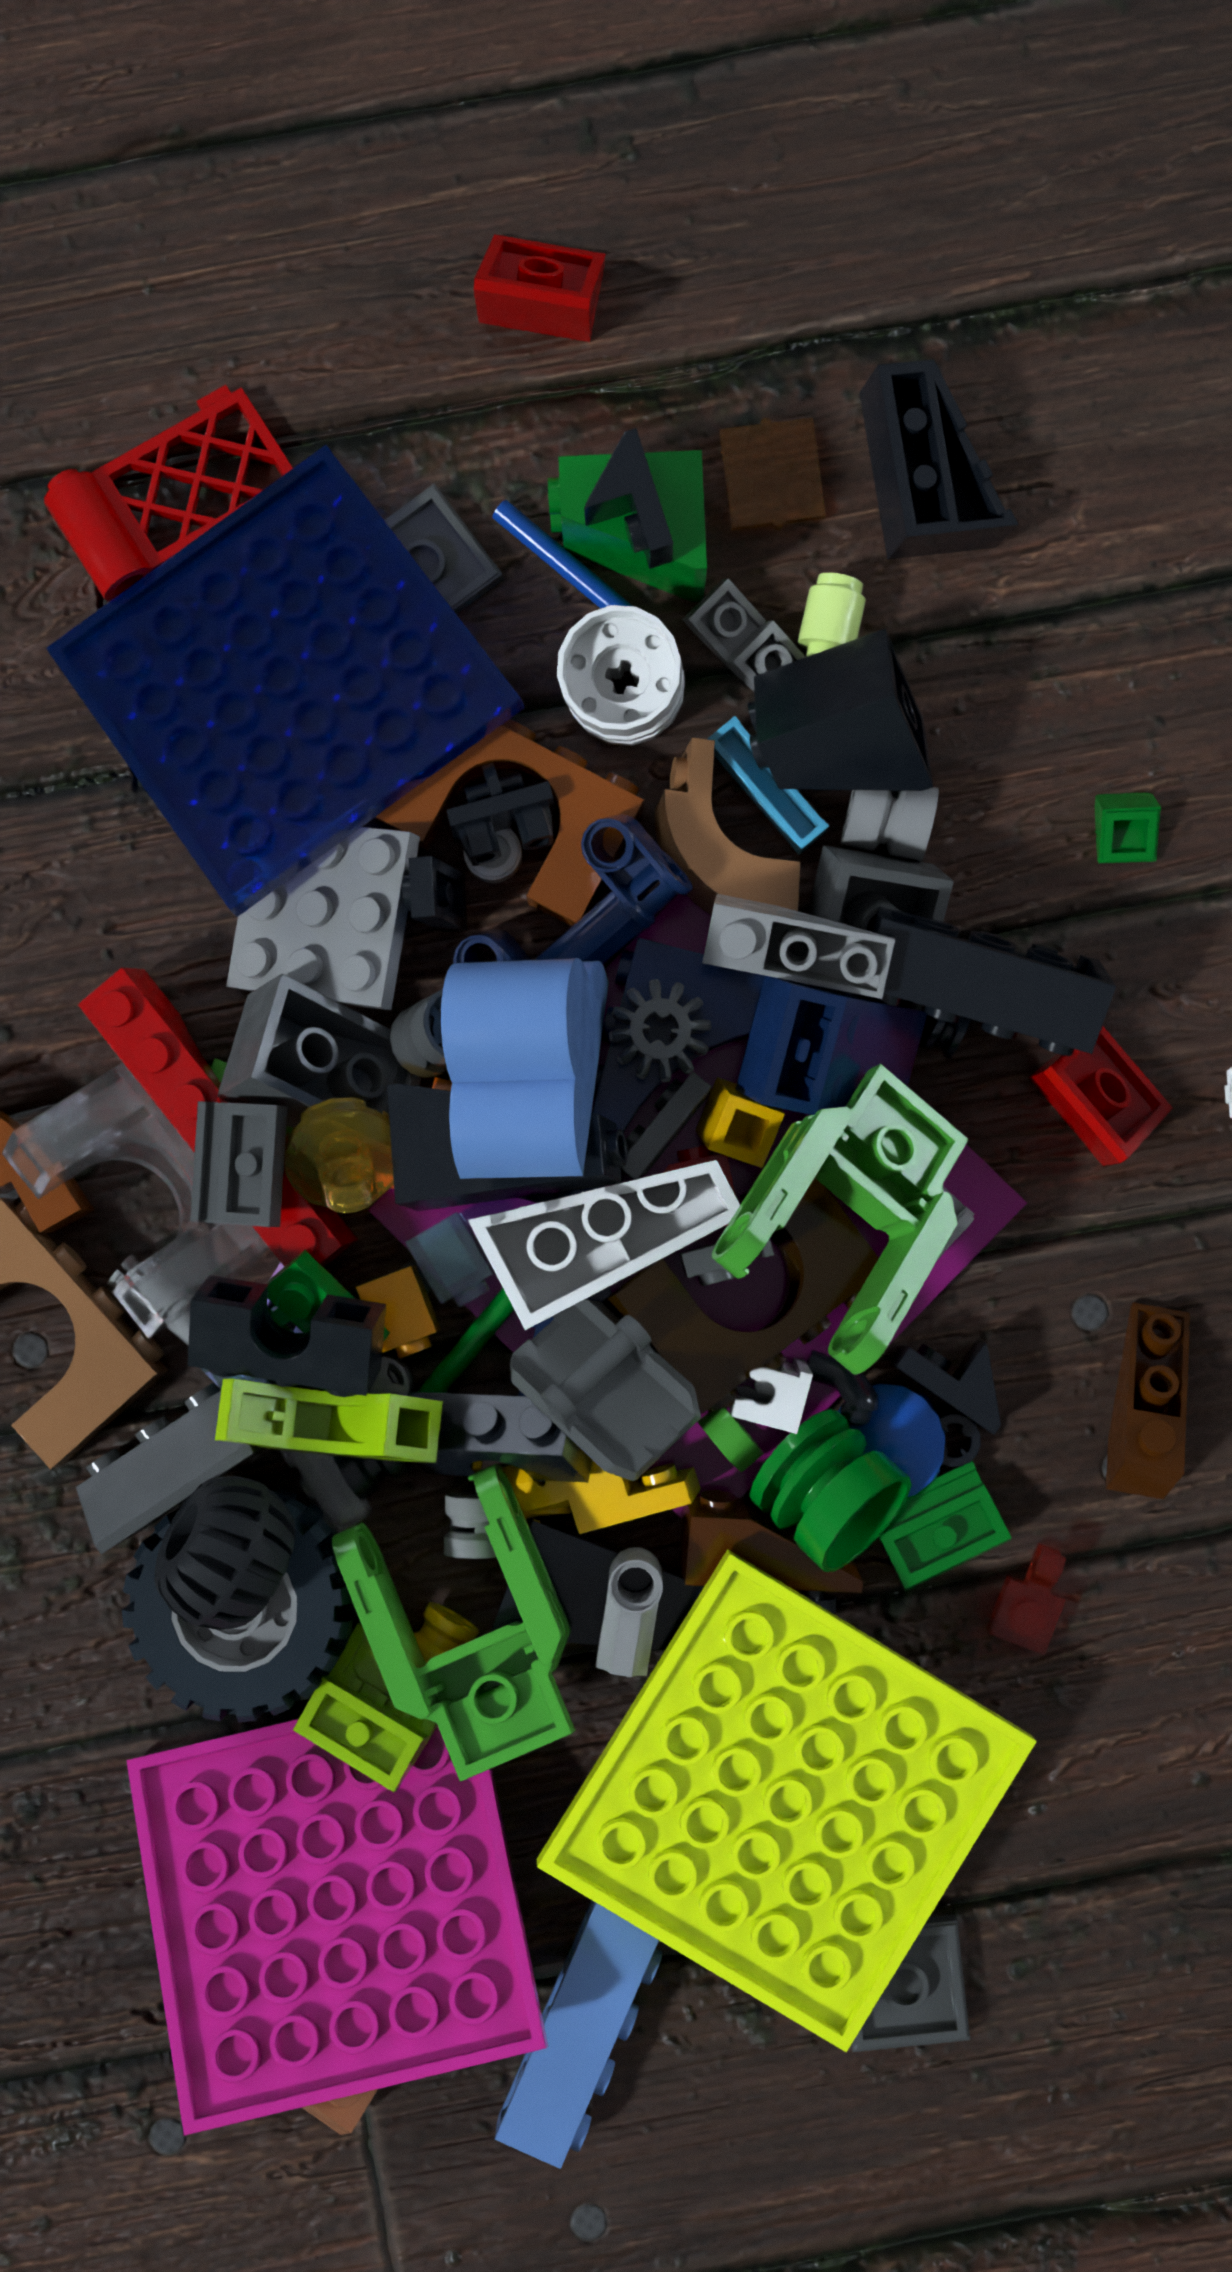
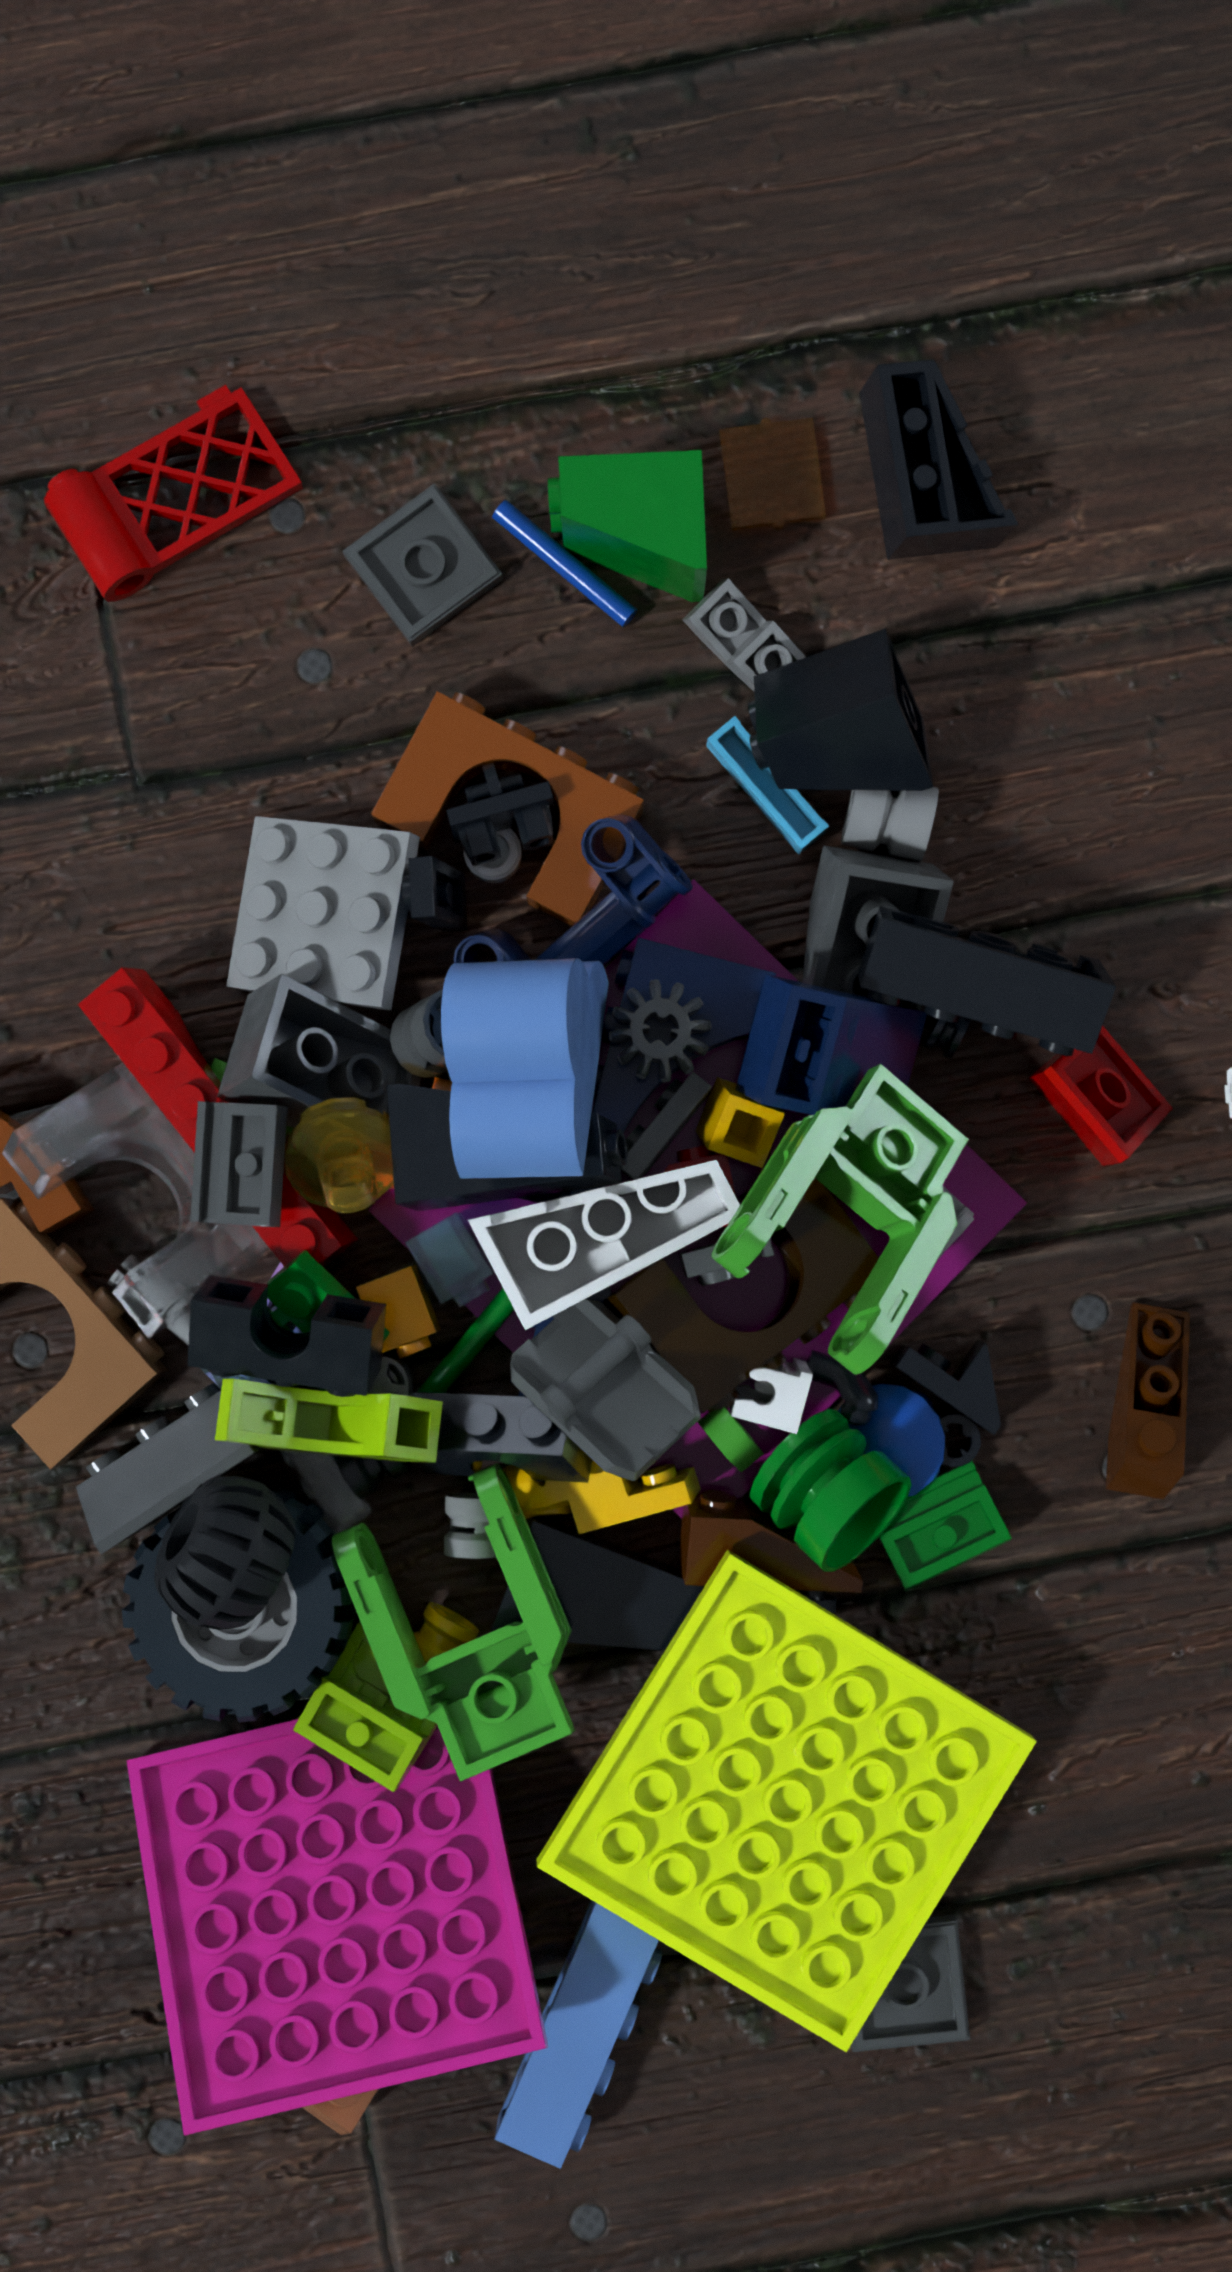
(284, 680): clear blue plate -> none
(539, 287): red slope -> none
(604, 648): white wheel -> none
(629, 488): black slope -> none
(629, 1616): light grey piece -> none
(696, 843): medium nougat arch -> none
(797, 947): light grey slope -> none
(831, 612): yellowish green brick -> none
(1028, 1608): clear red plate -> none
(1126, 827): green slope -> none

